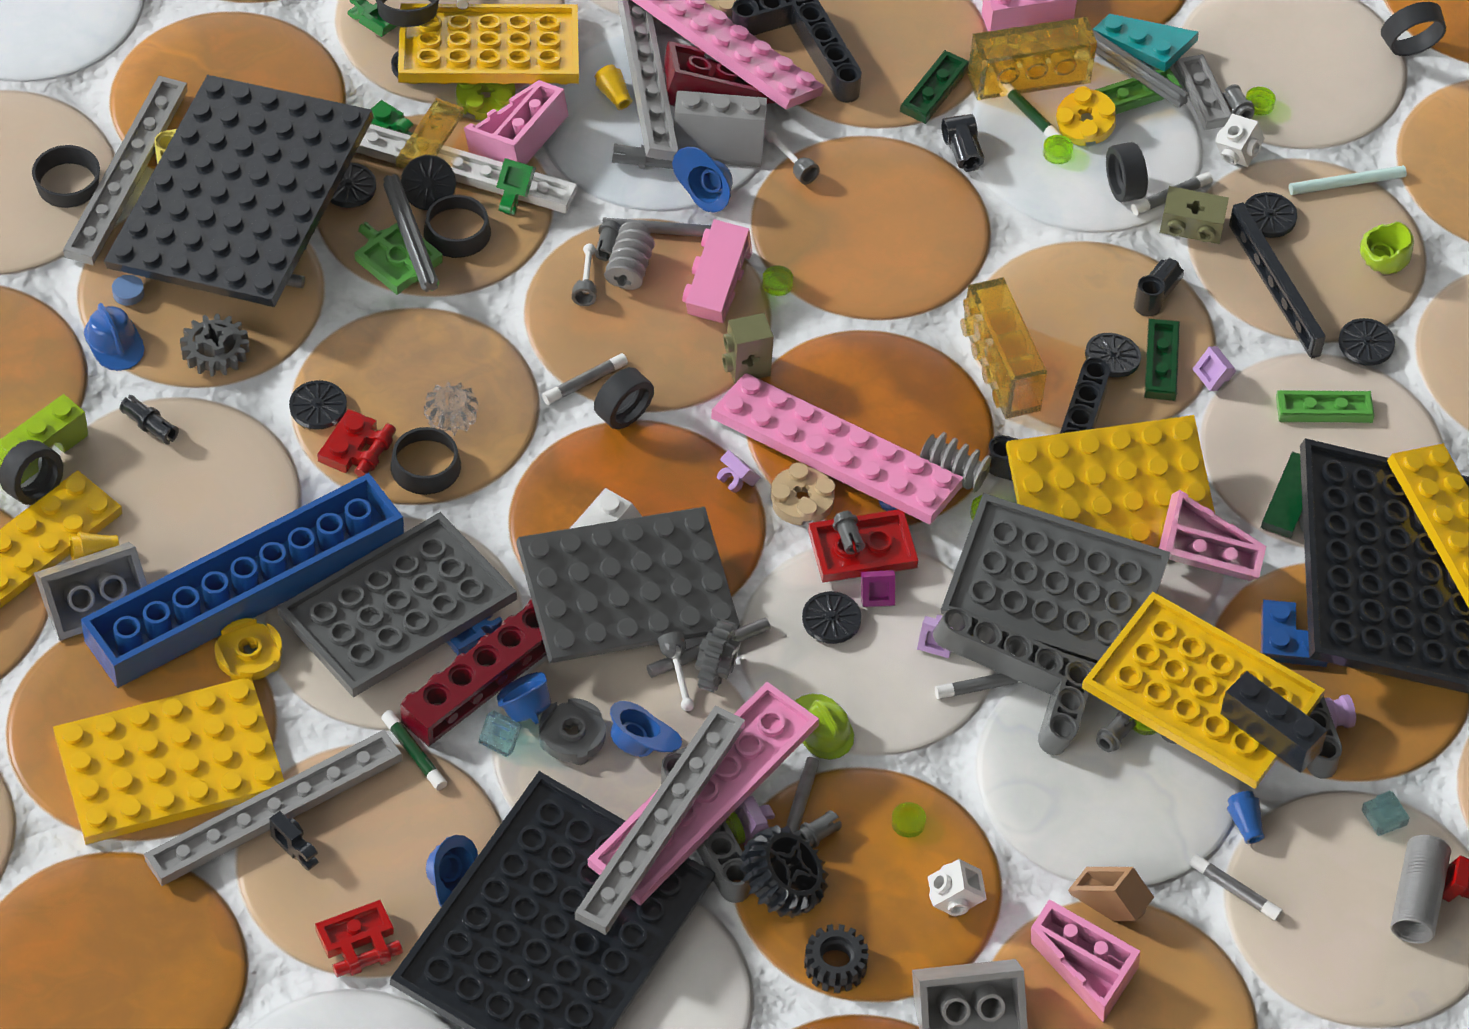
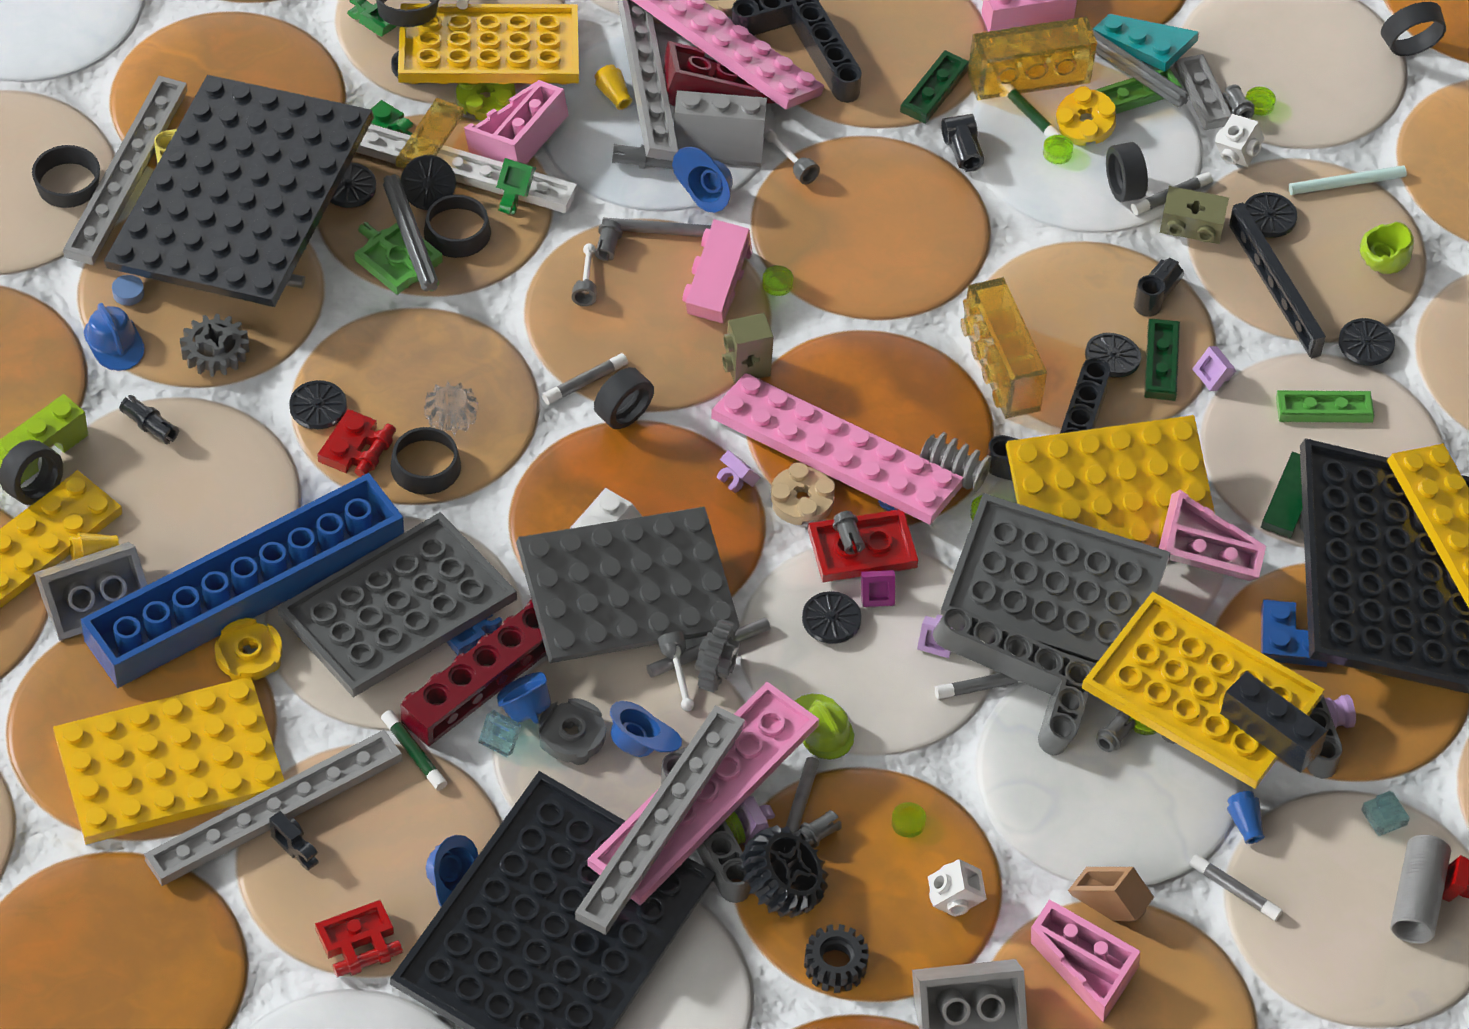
(630, 256): light grey piece -> none

